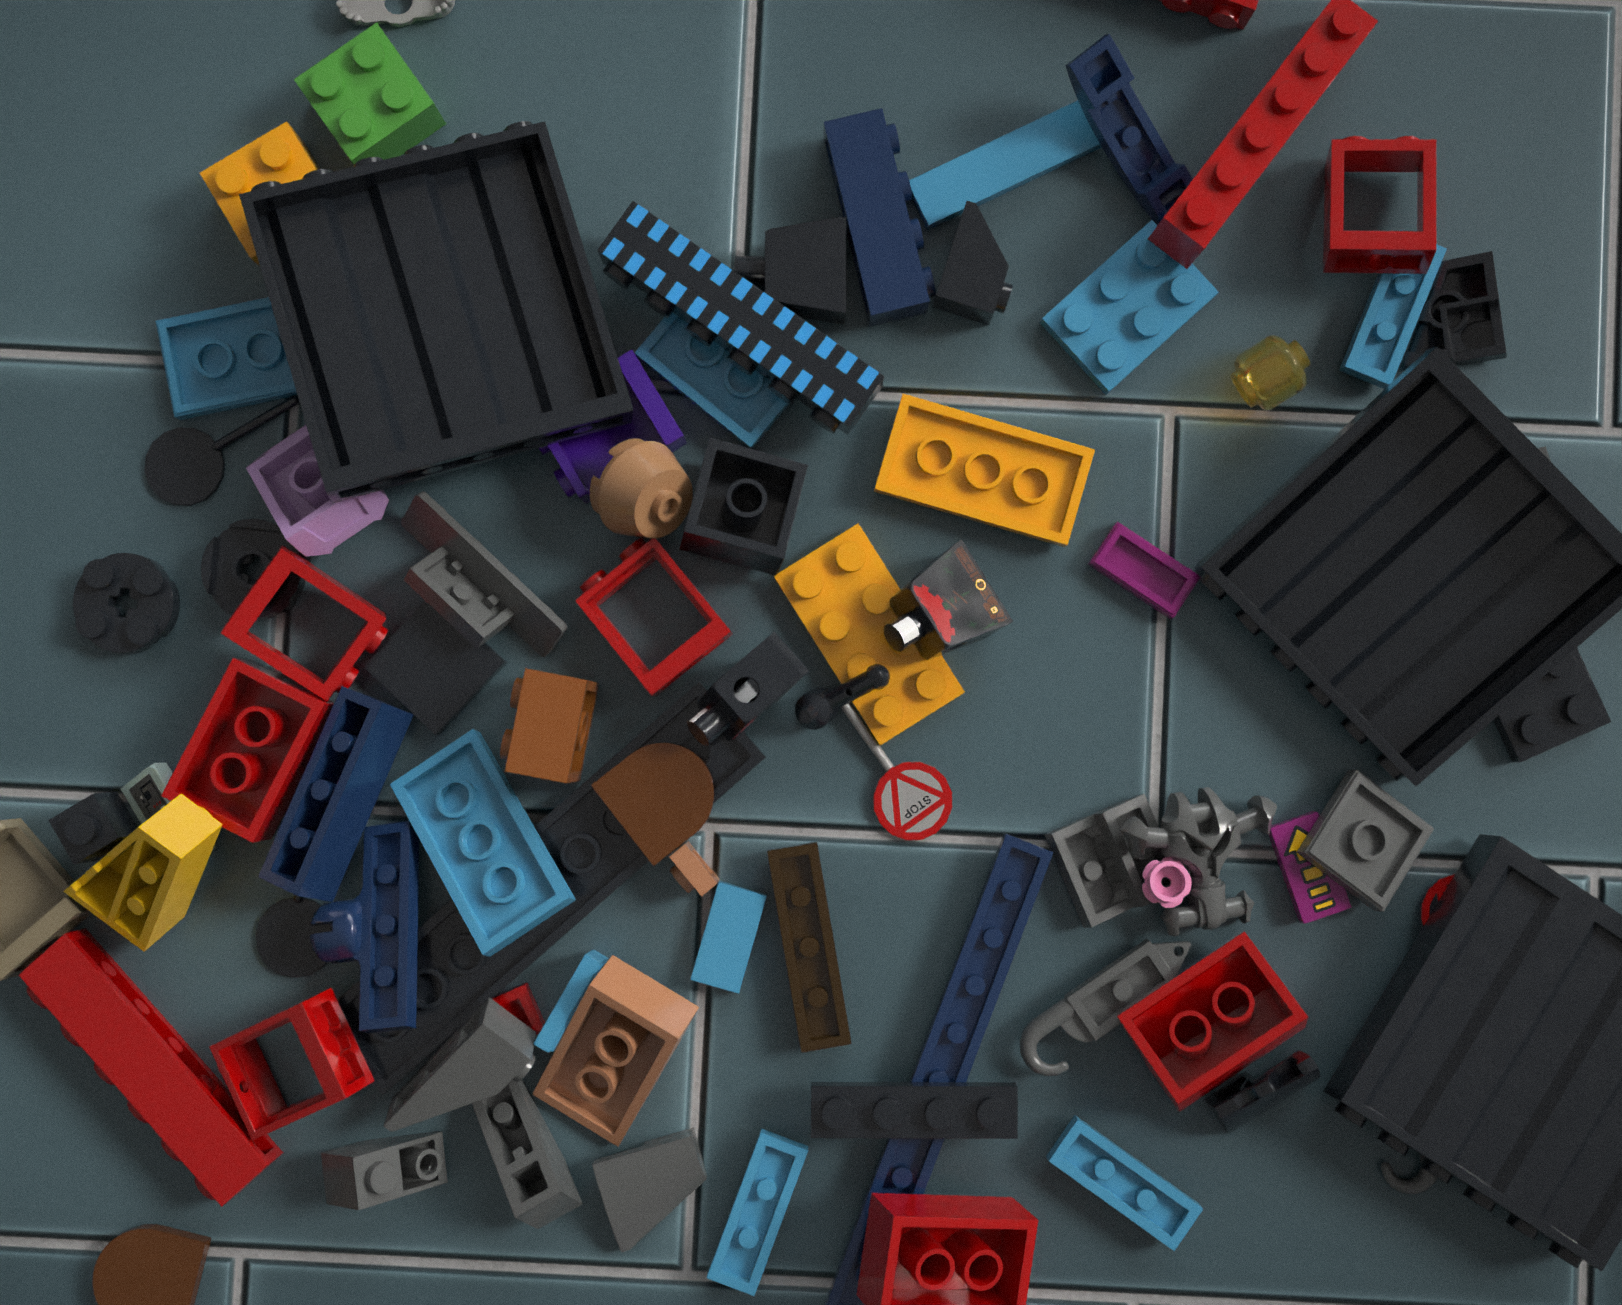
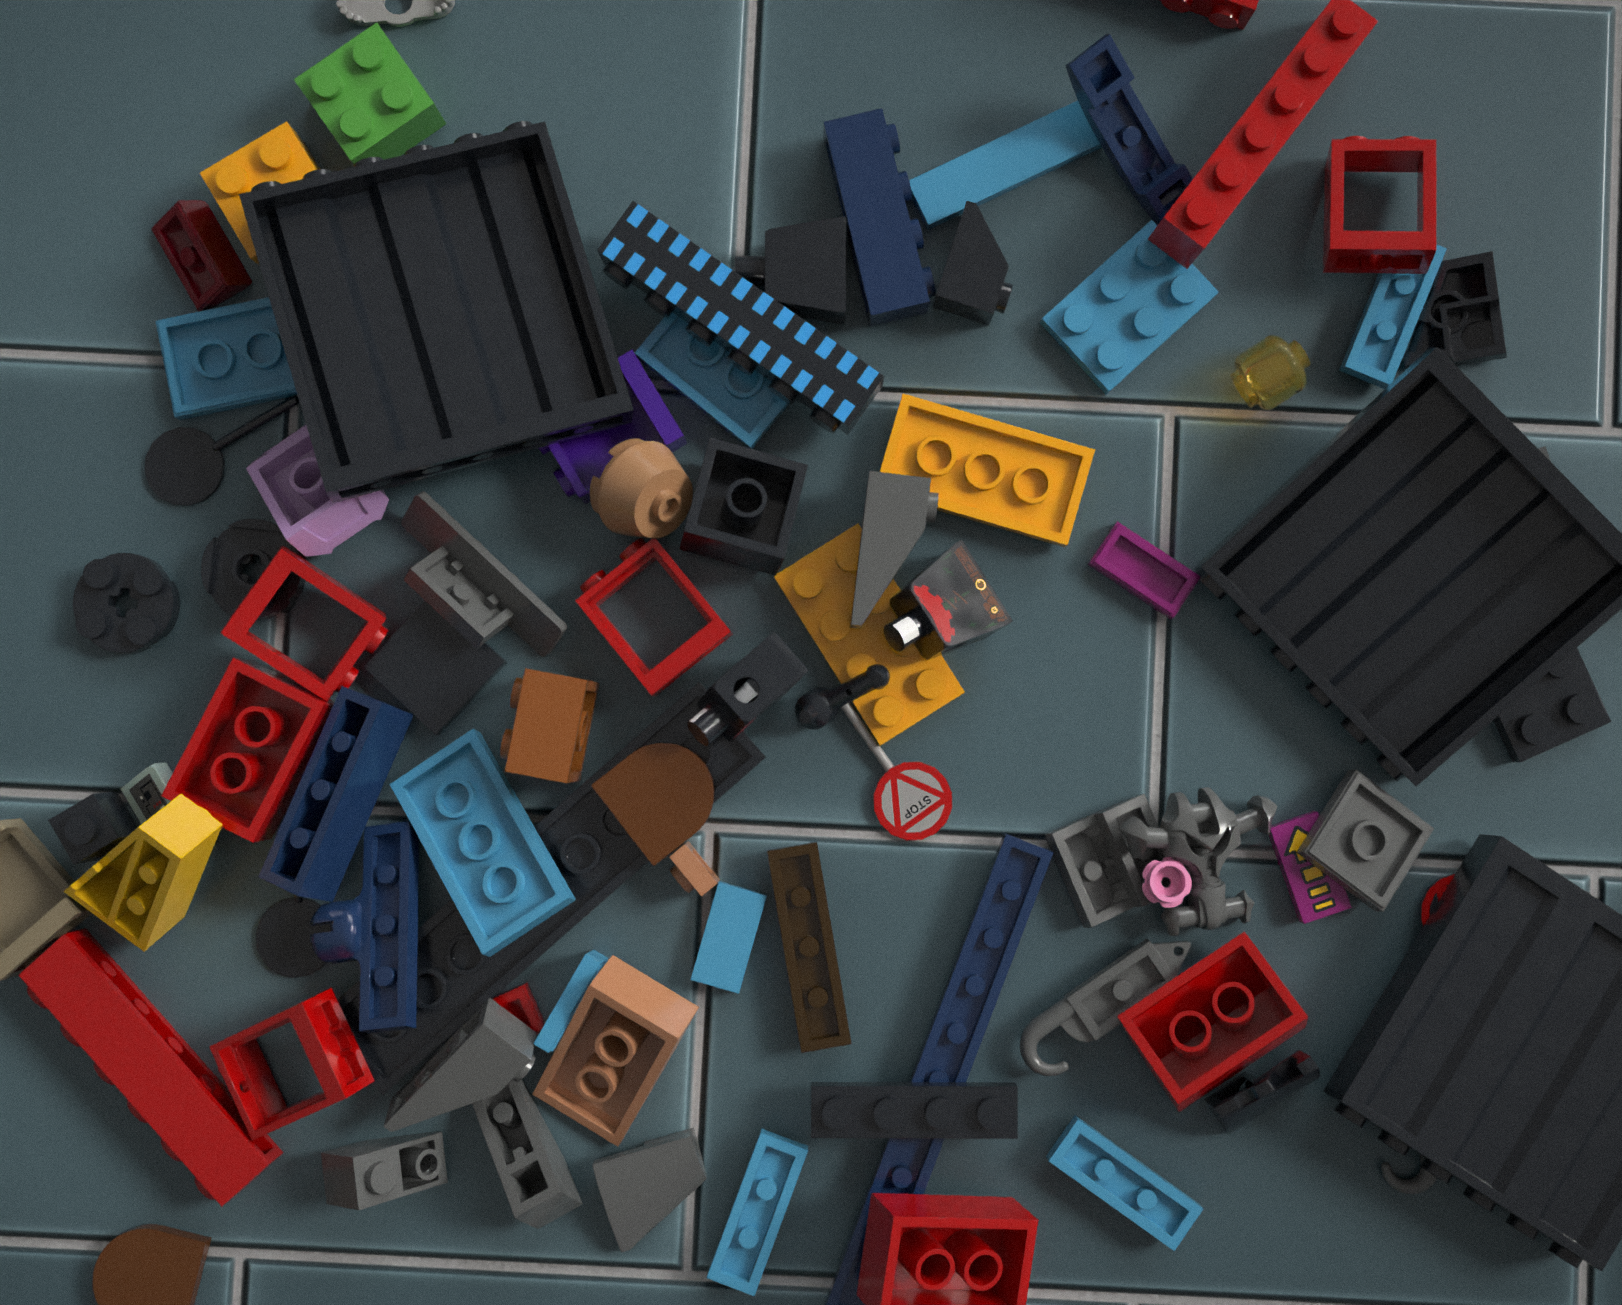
(200, 253): none -> dark red slope
(891, 527): none -> dark grey slope

